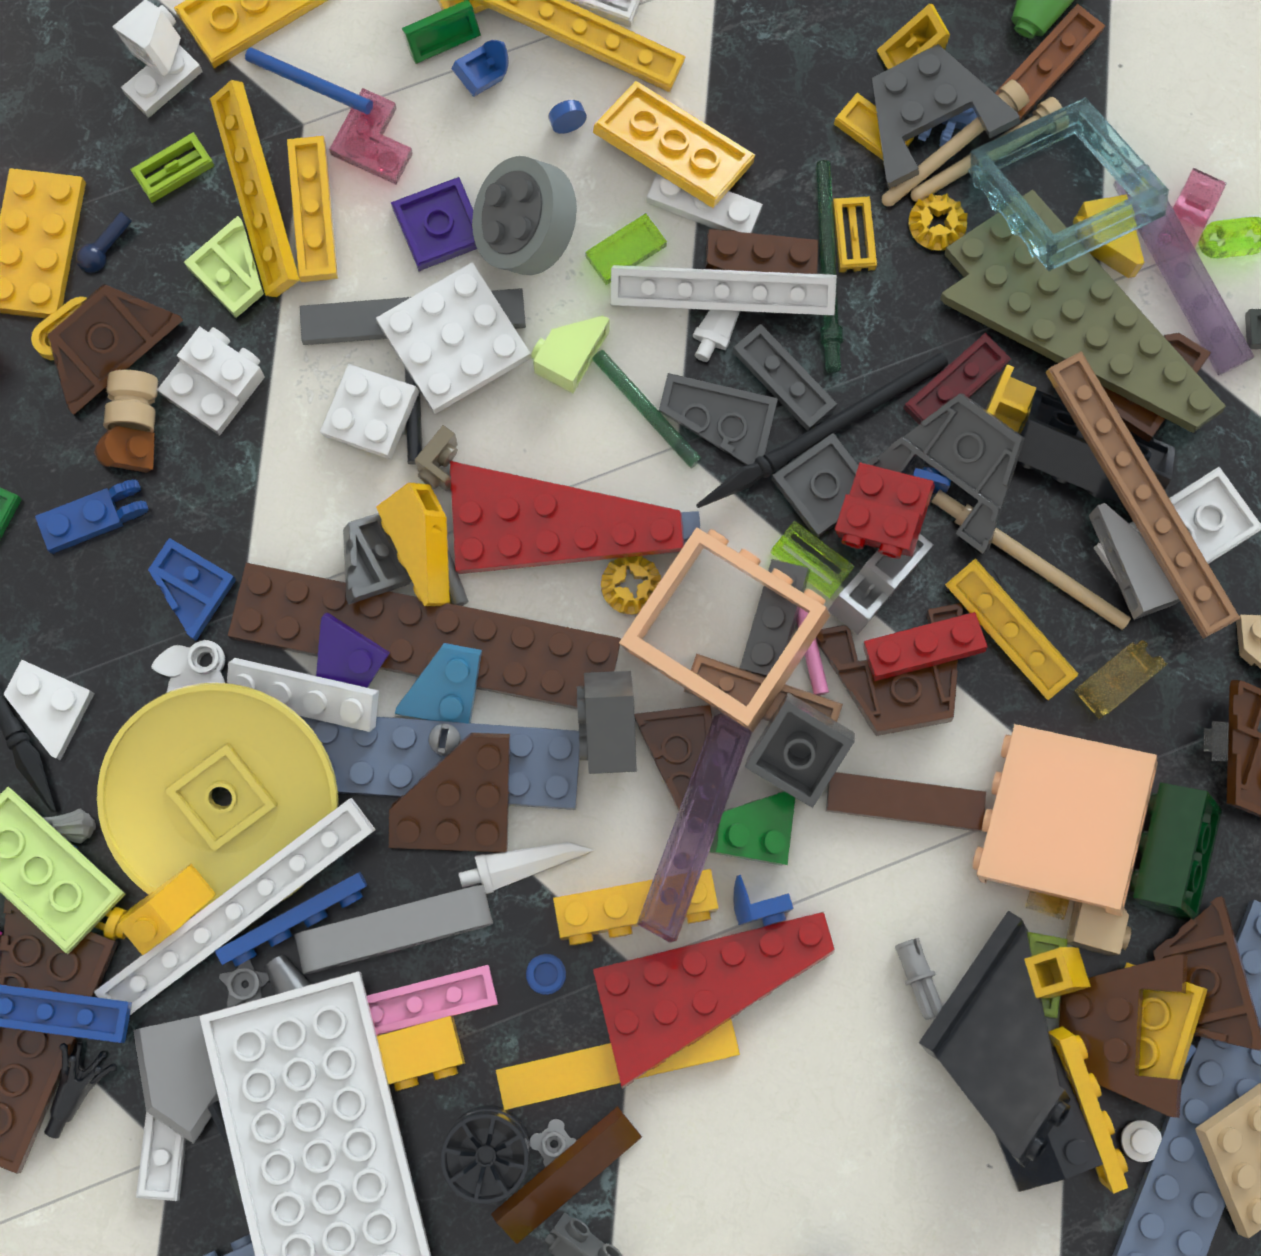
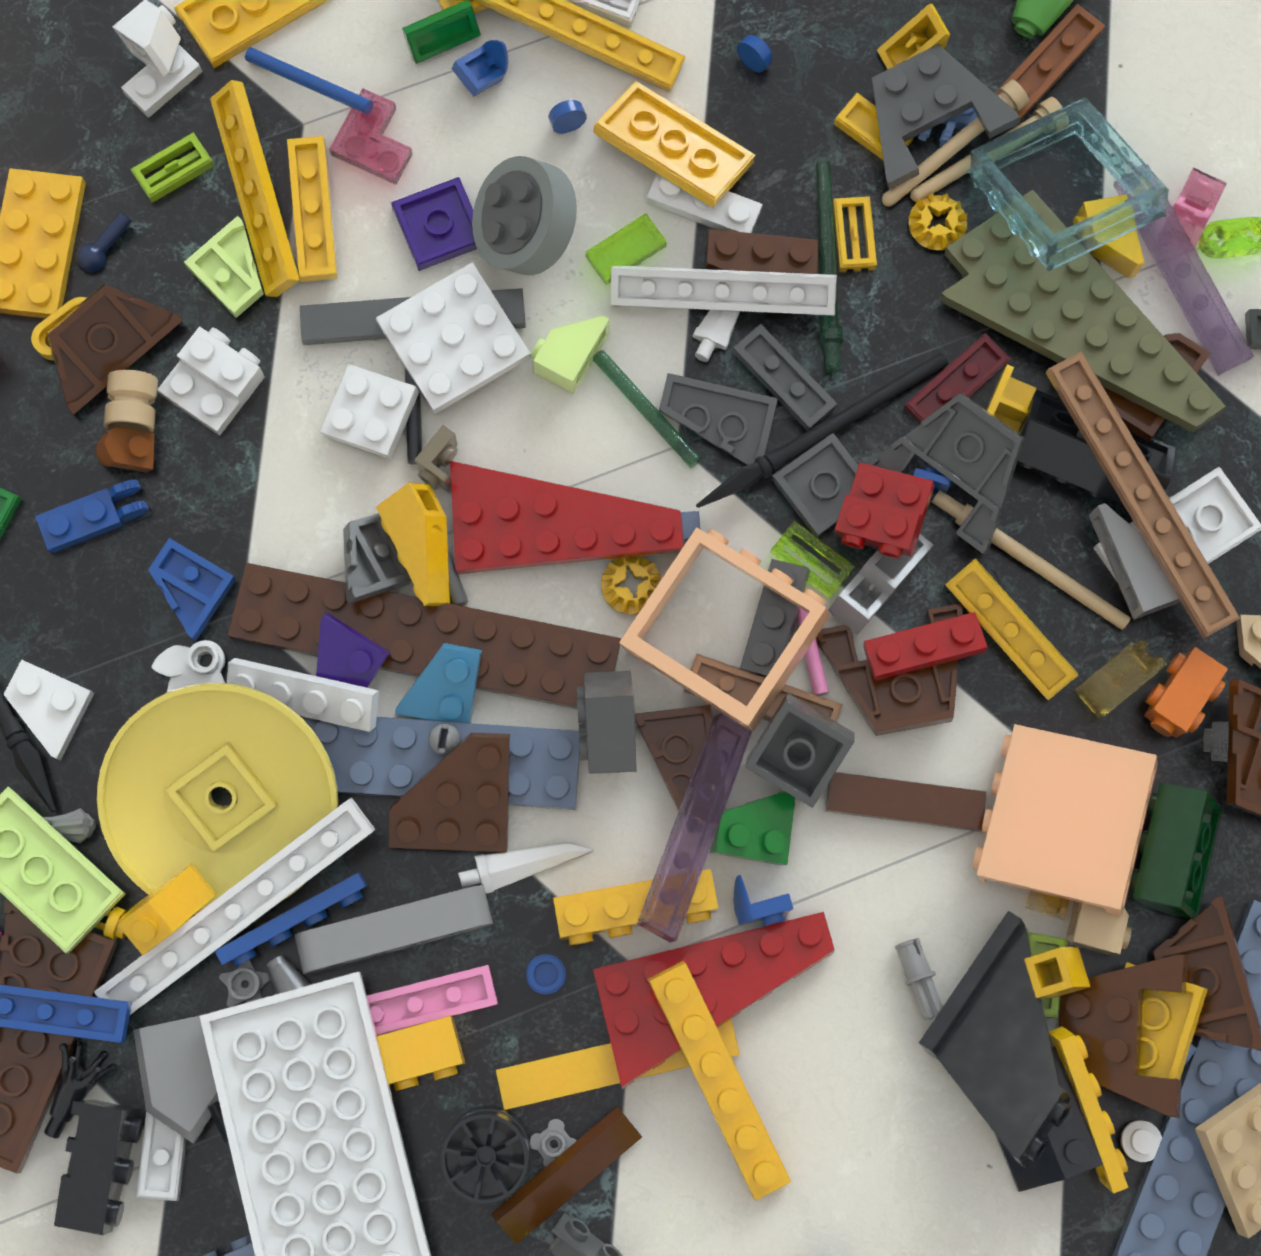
(97, 1166): none -> black wedge
(719, 1080): none -> yellow plate
(754, 53): none -> blue tile
(1179, 702): none -> orange brick

